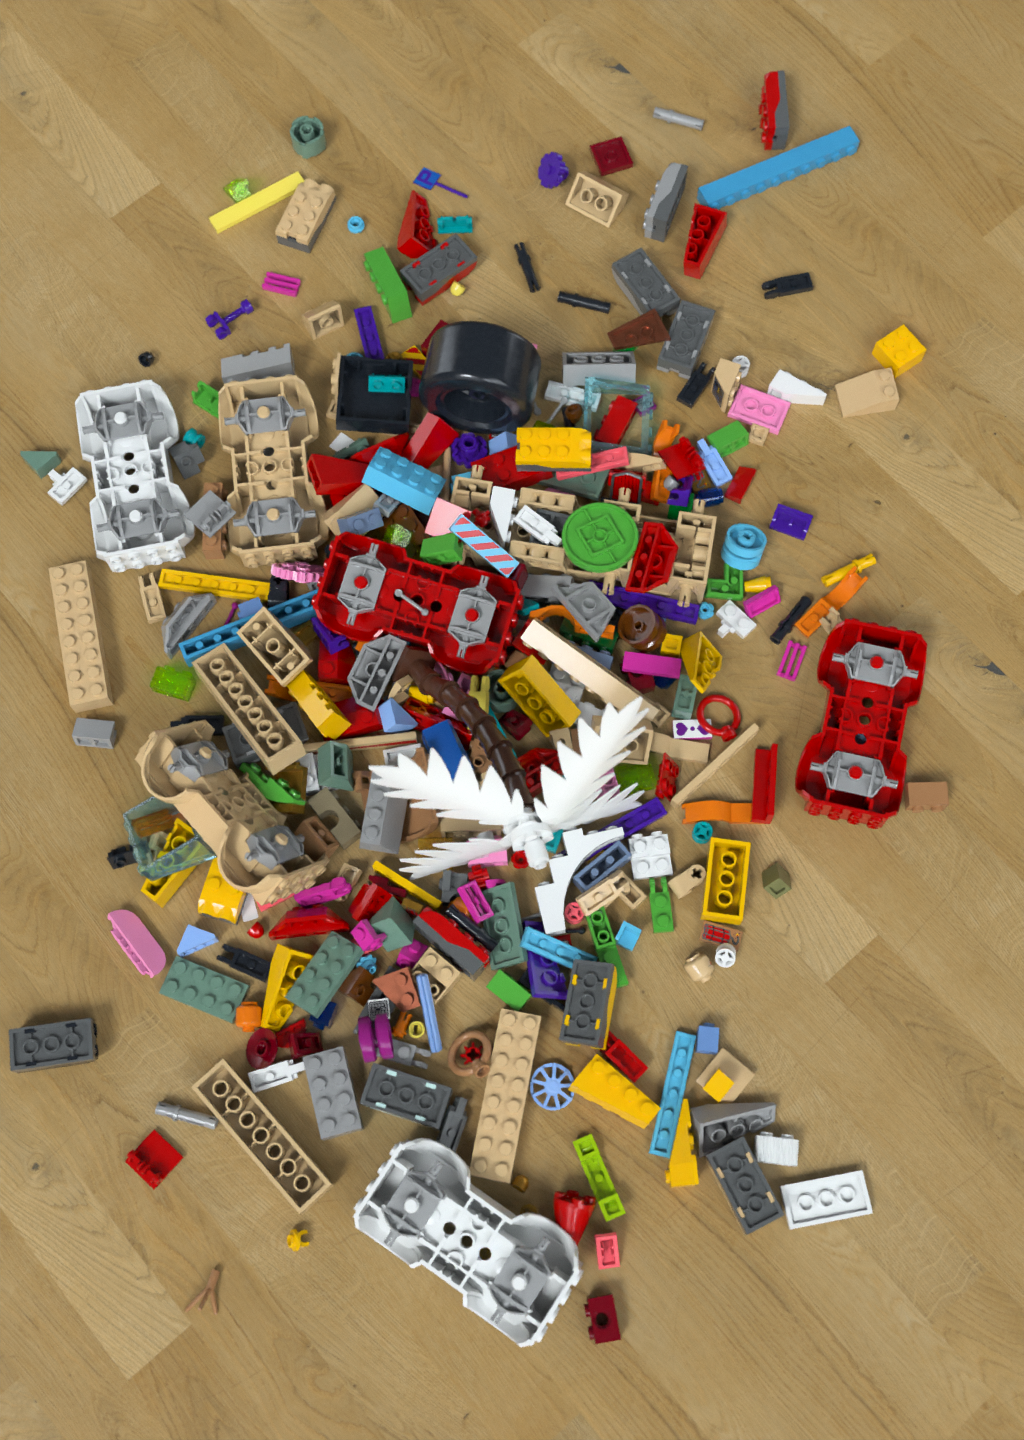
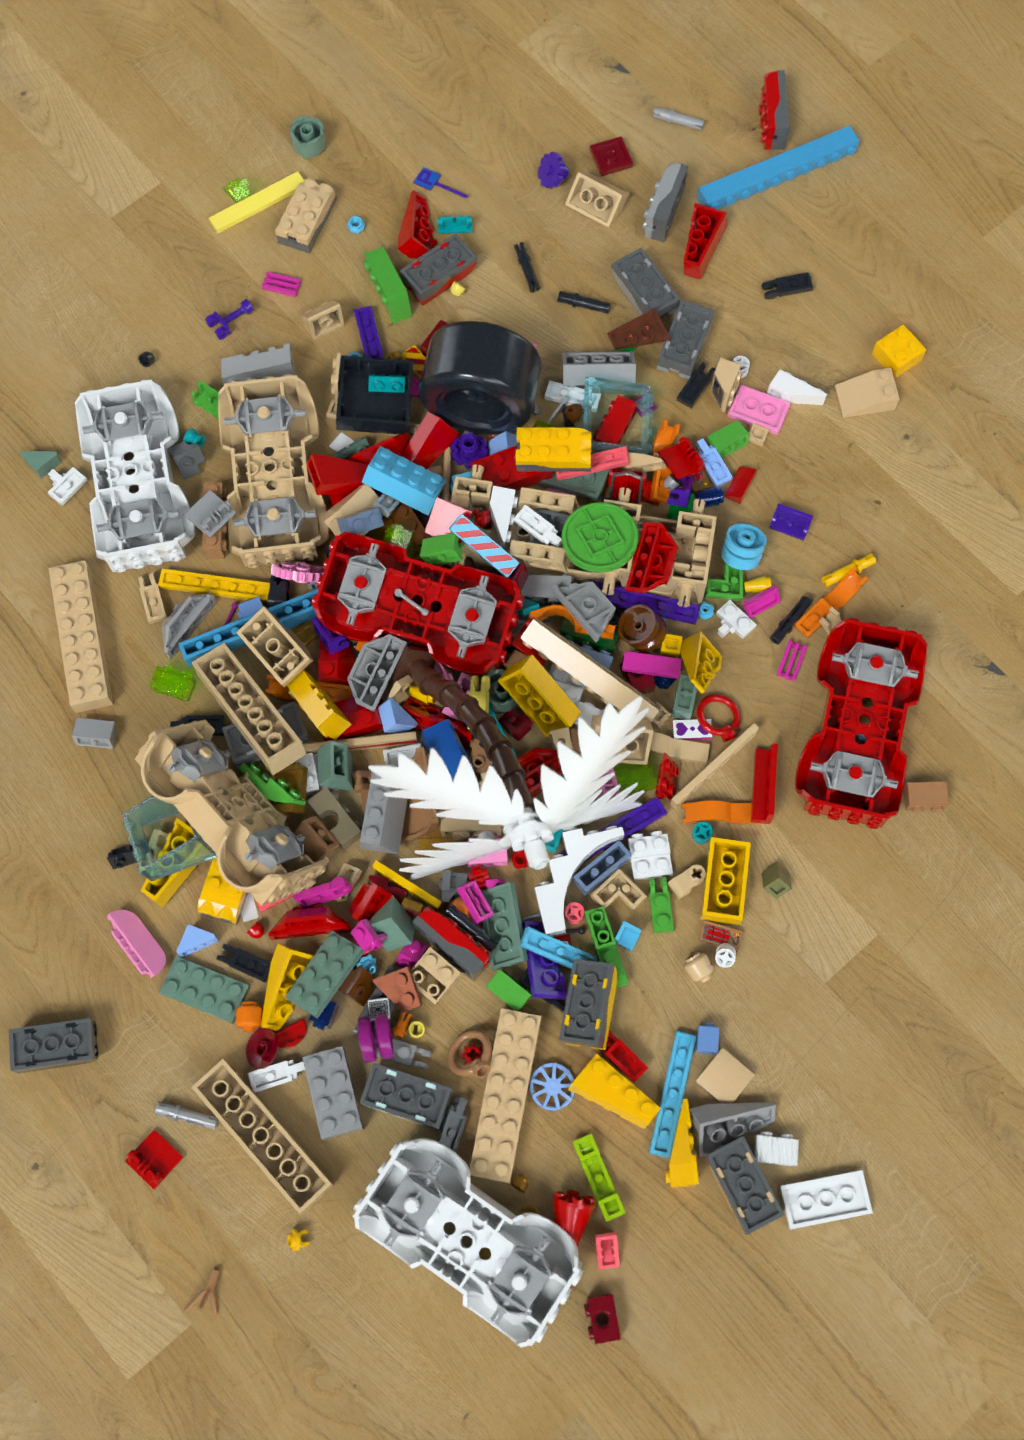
(151, 820): clear orange tile -> none
(304, 1044): dark red slope -> none
(429, 1012): medium blue axle -> none
(601, 893): tan hinge -> none
(718, 1085): yellow panel -> none

